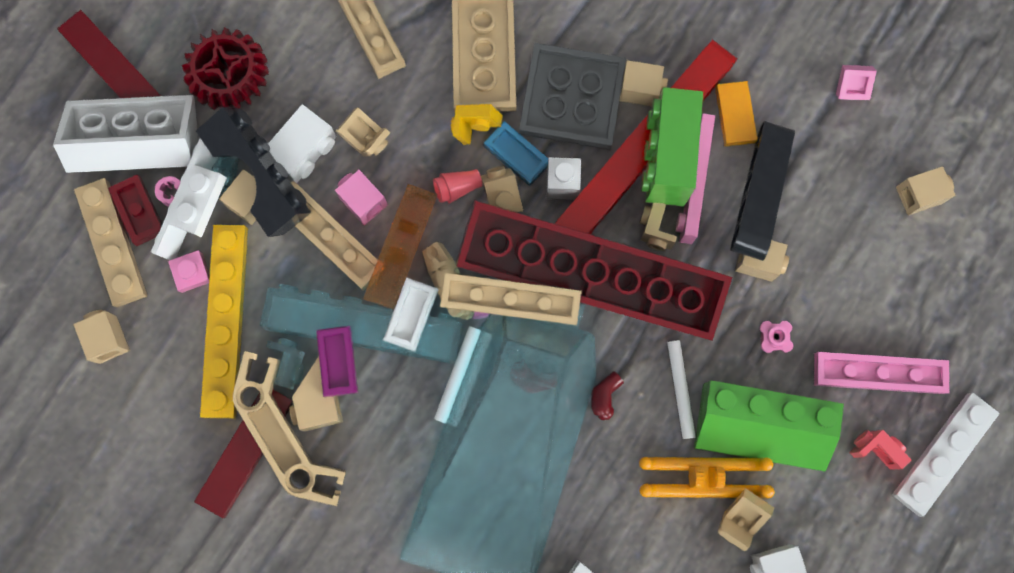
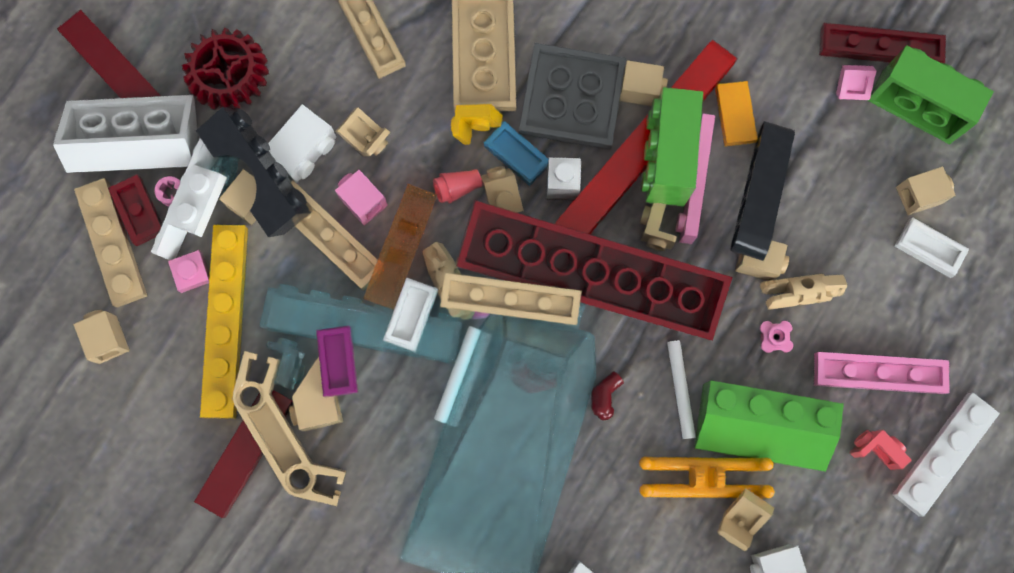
(803, 290): none -> tan hinge
(877, 43): none -> dark red tile
(930, 95): none -> bright green brick
(931, 247): none -> white tile

